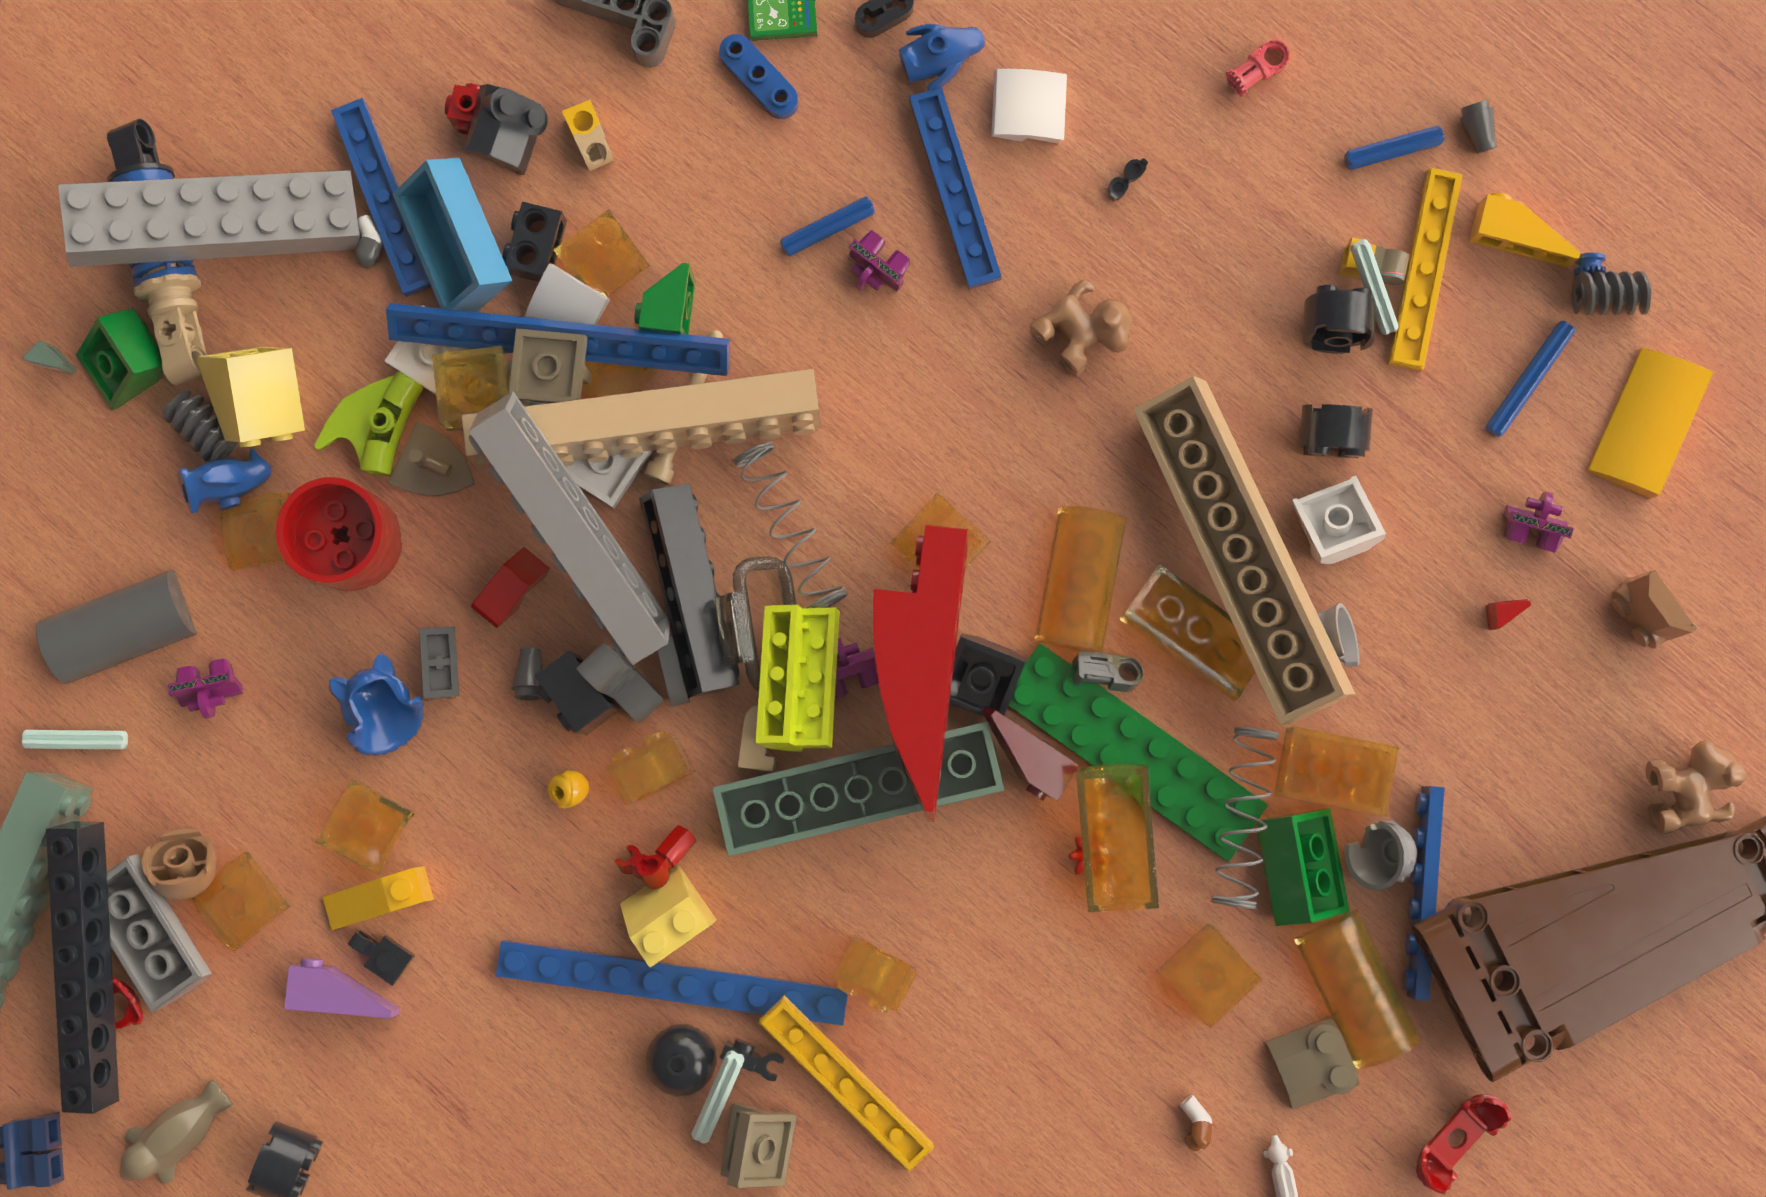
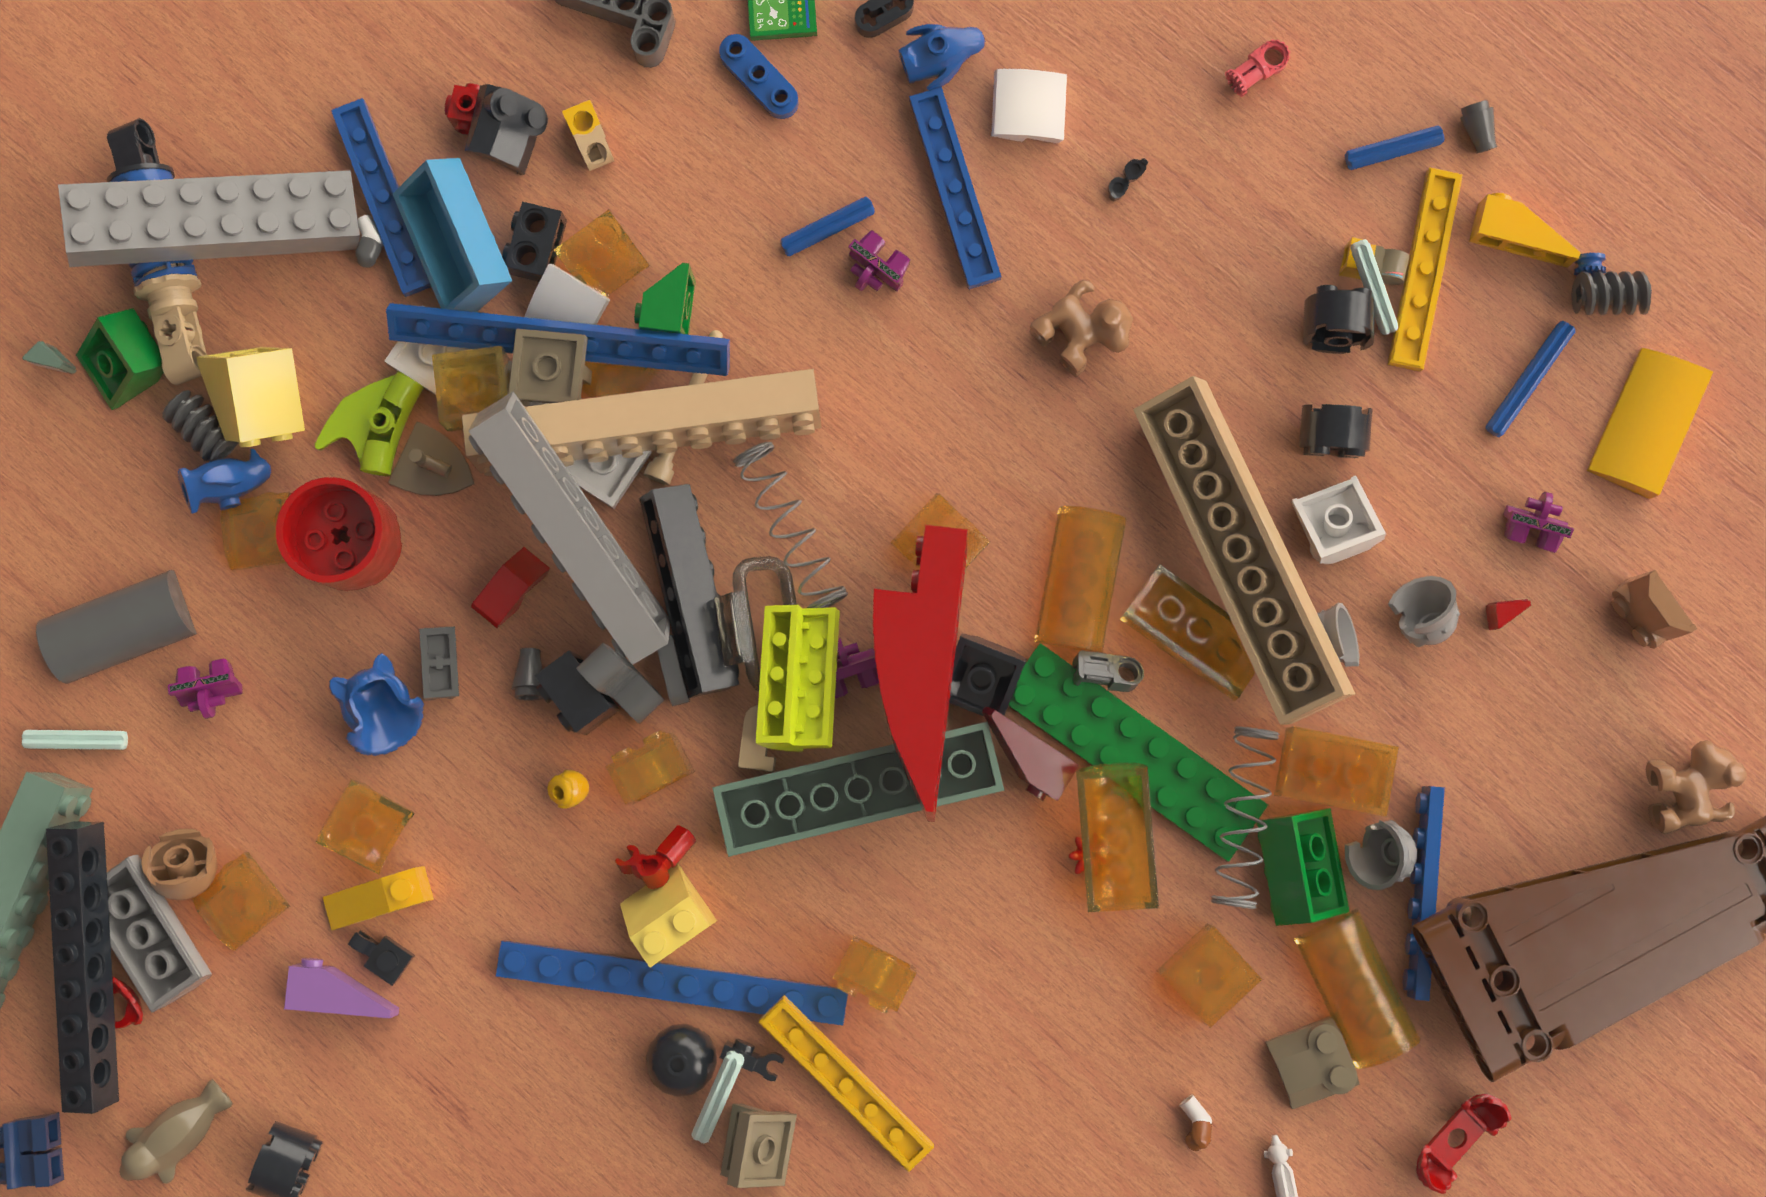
(1426, 609): none -> light grey helmet

